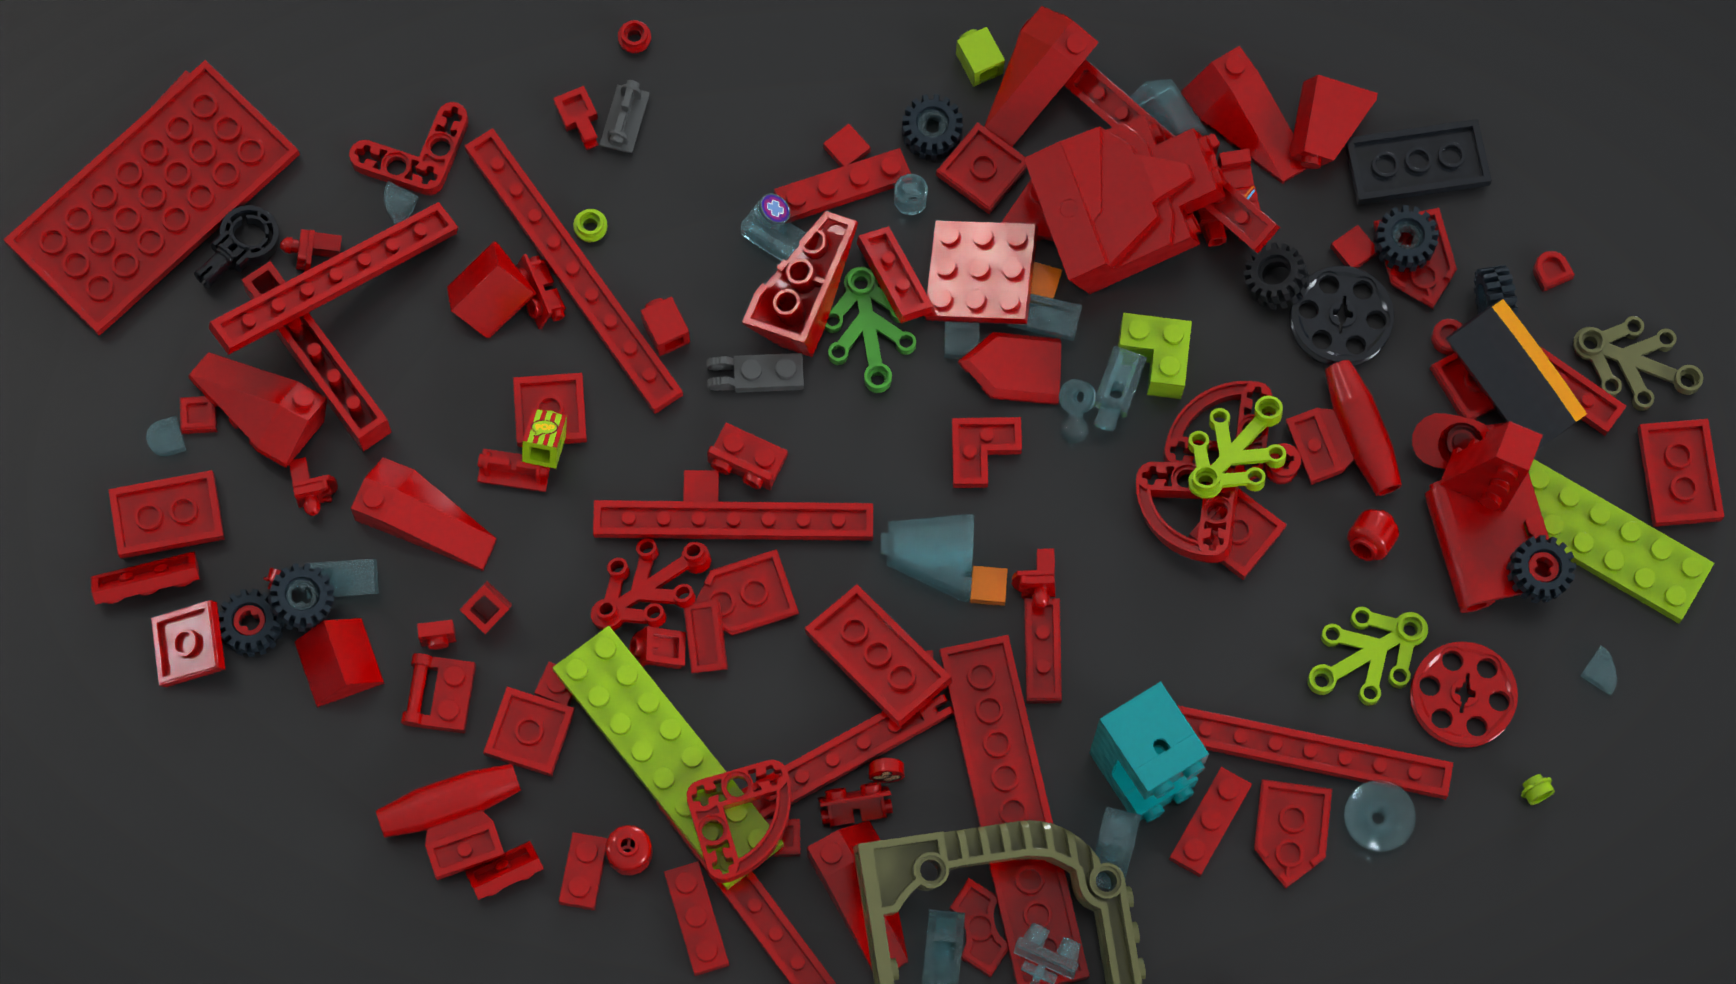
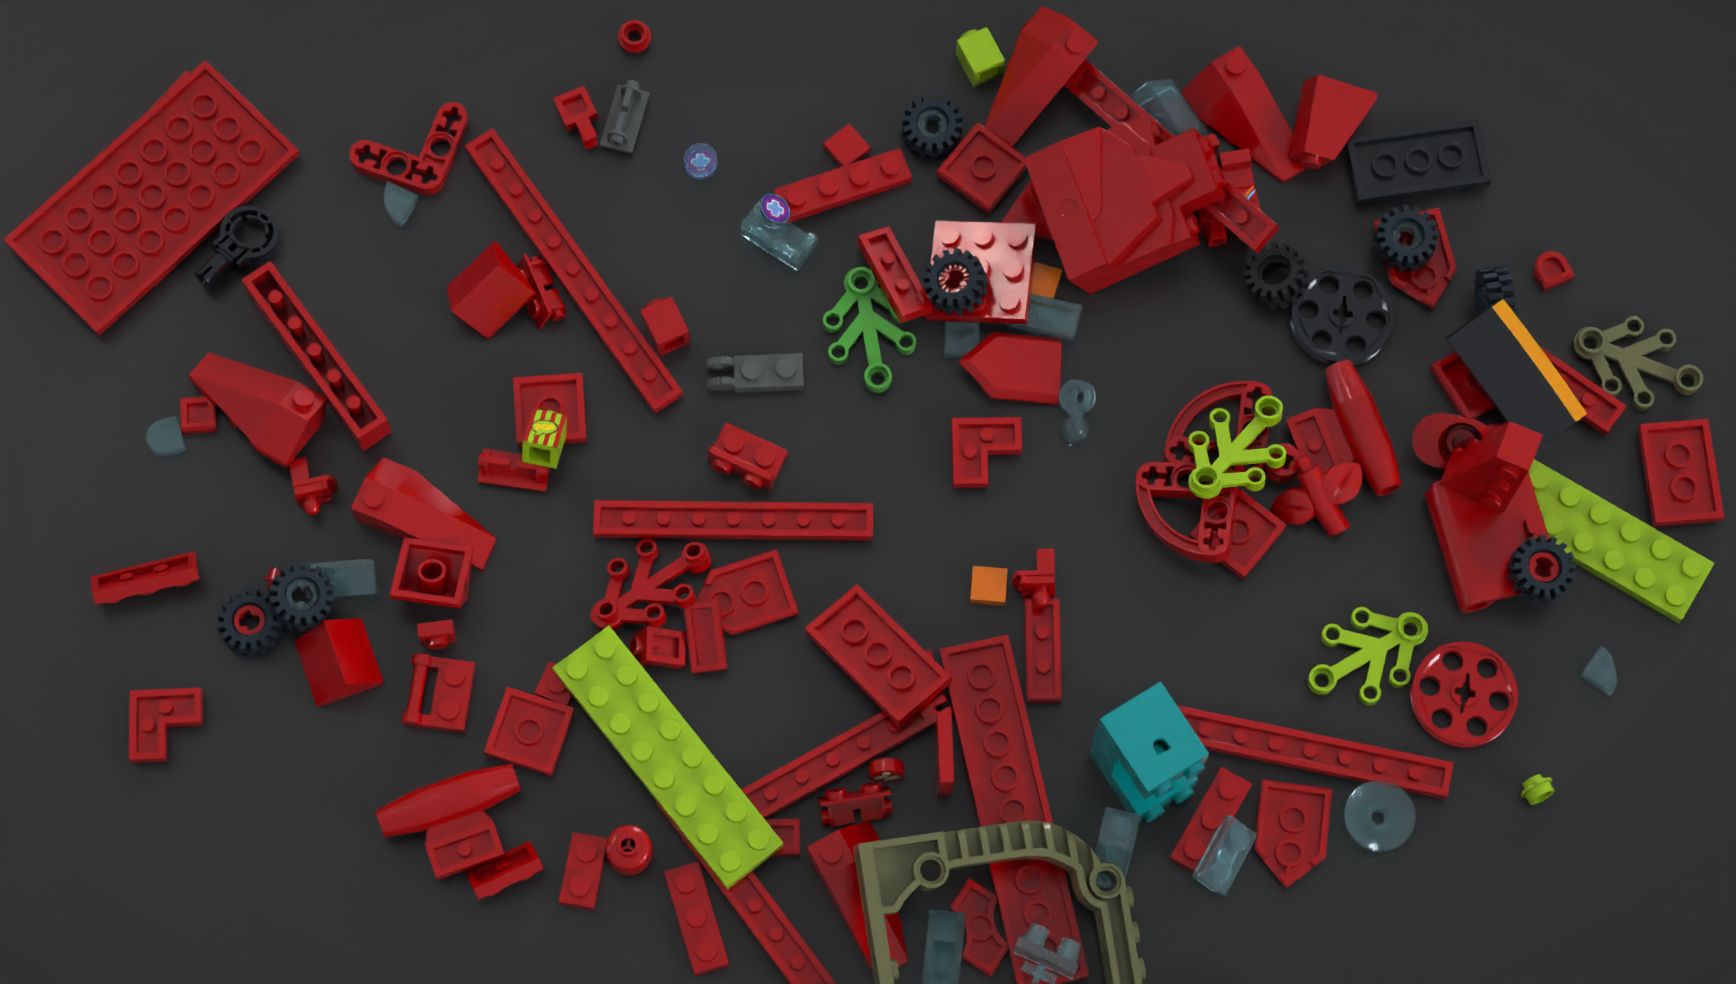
(155, 711): none -> red plate
(166, 514): red plate -> none
(188, 643): tile -> none
(311, 244): red piece -> none
(332, 278): red plate -> none
(432, 573): none -> red slope
(485, 607): red brick -> none
(590, 216): lime plate -> none
(700, 160): none -> clear light blue tile
(701, 485): red tile -> none
(715, 812): red beam -> none
(801, 292): red wedge -> none
(912, 186): clear light blue wheel -> none
(933, 552): clear light blue slope -> none
(940, 276): none -> black bush
(944, 755): none -> red tile
(1122, 375): clear light blue torso -> none
(1165, 346): lime brick -> none
(1224, 855): none -> clear light blue plate
(1319, 495): none -> red plant
(1354, 248): red tile -> none
(1373, 535): red head -> none
(1441, 331): red tile -> none

